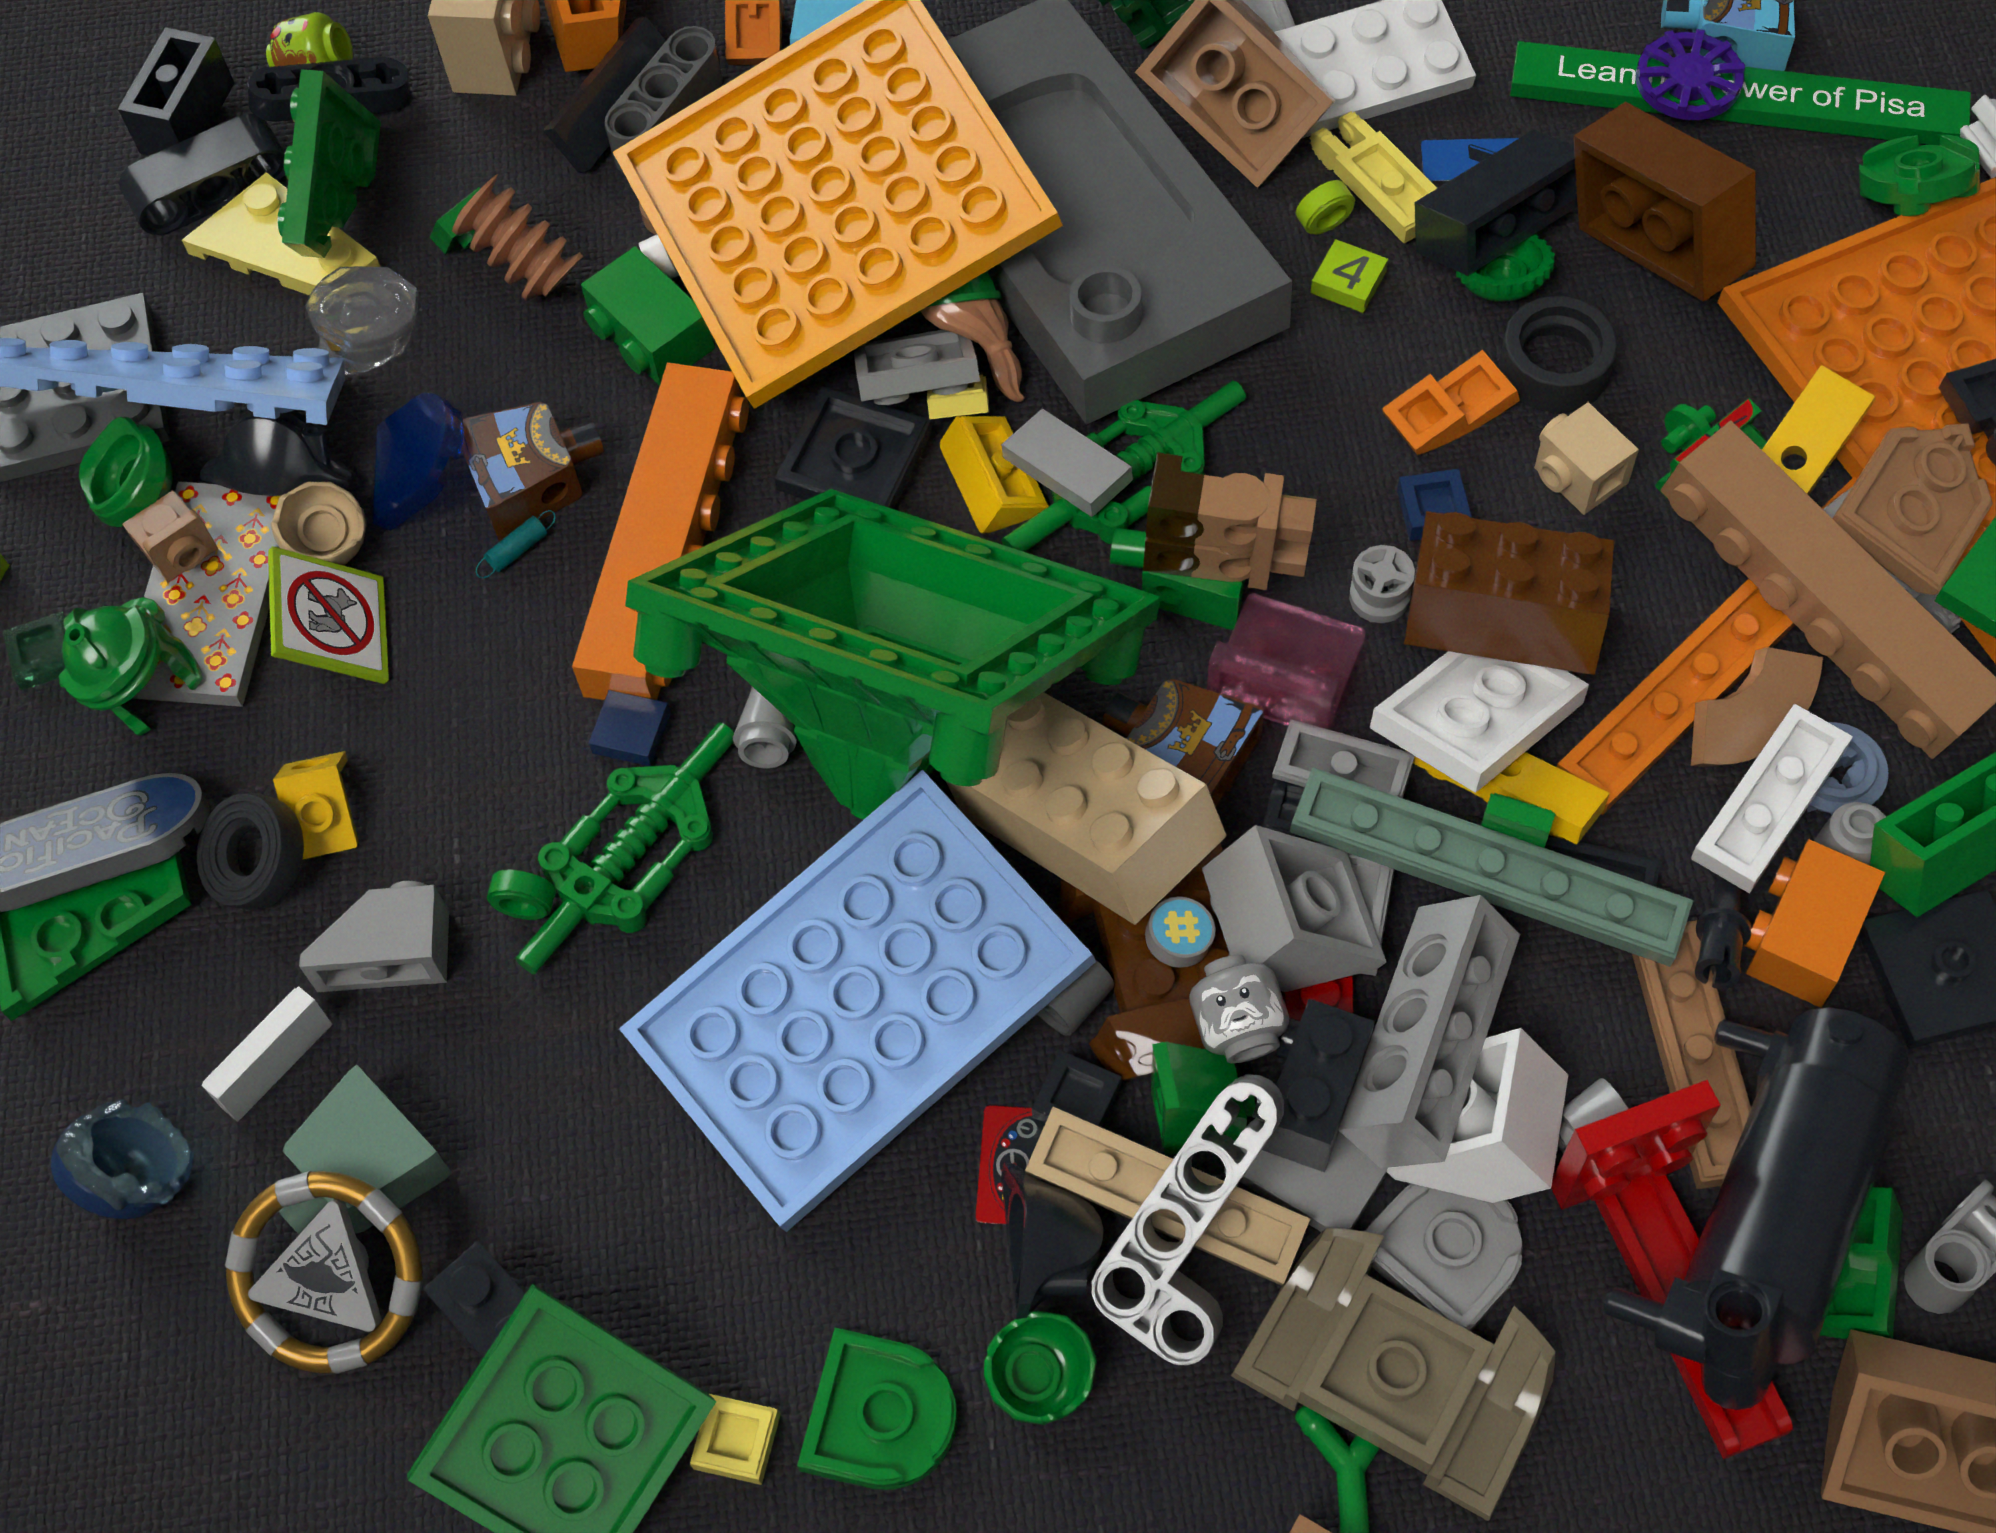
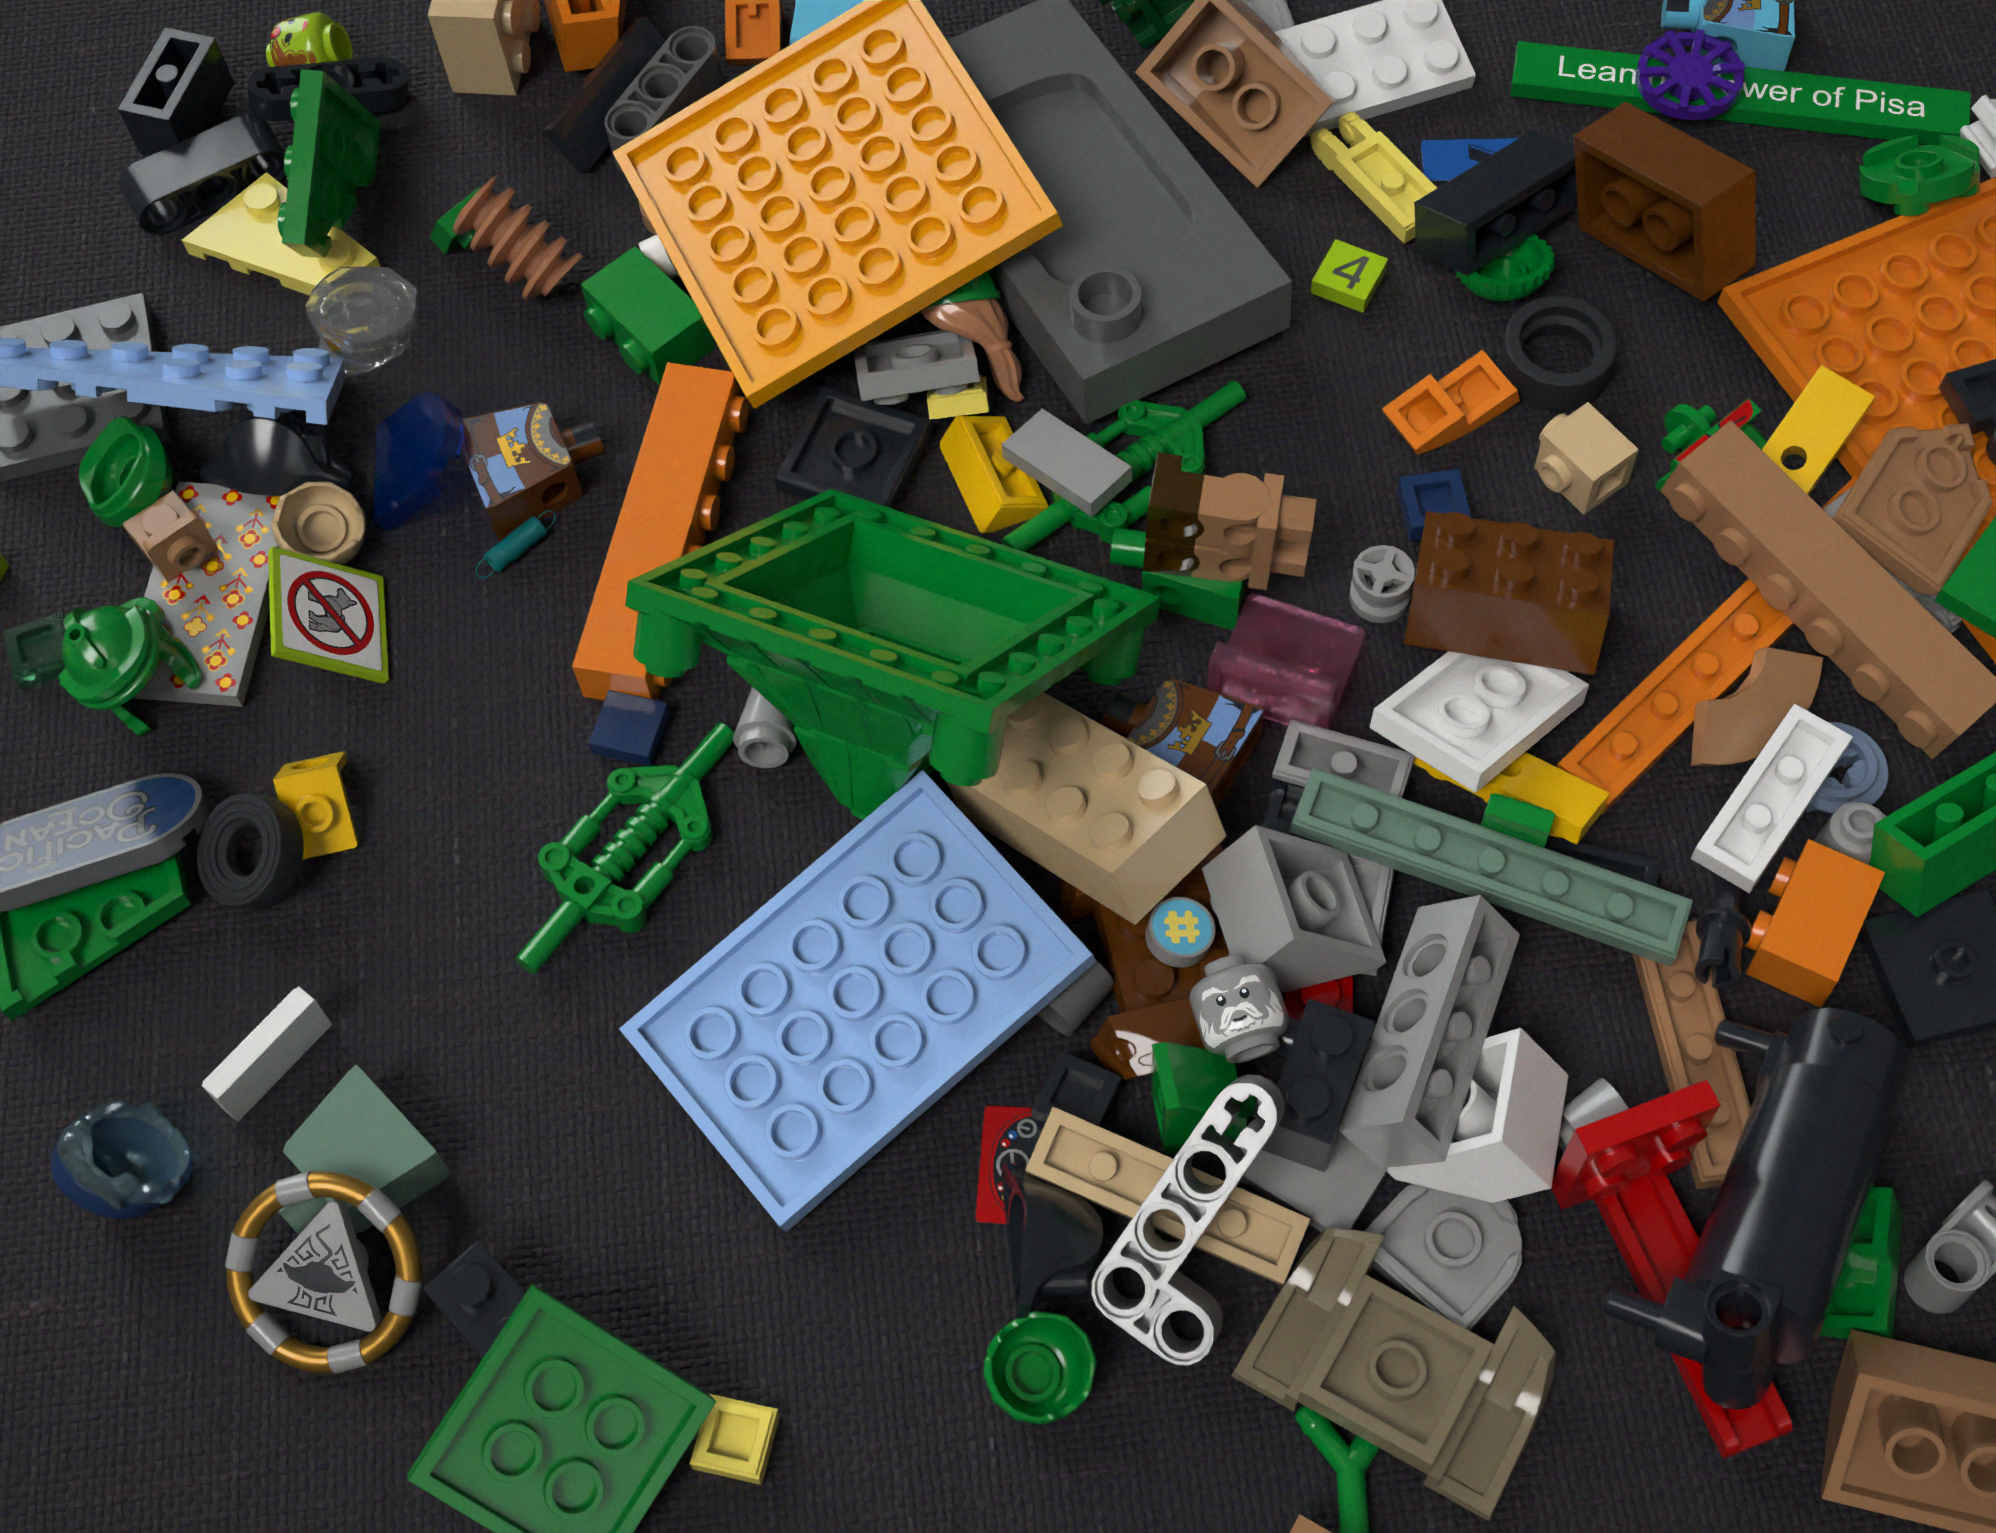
(383, 941): light grey slope -> none
(521, 894): green tile -> none
(878, 1414): green tile -> none
(1325, 207): lime tile -> none

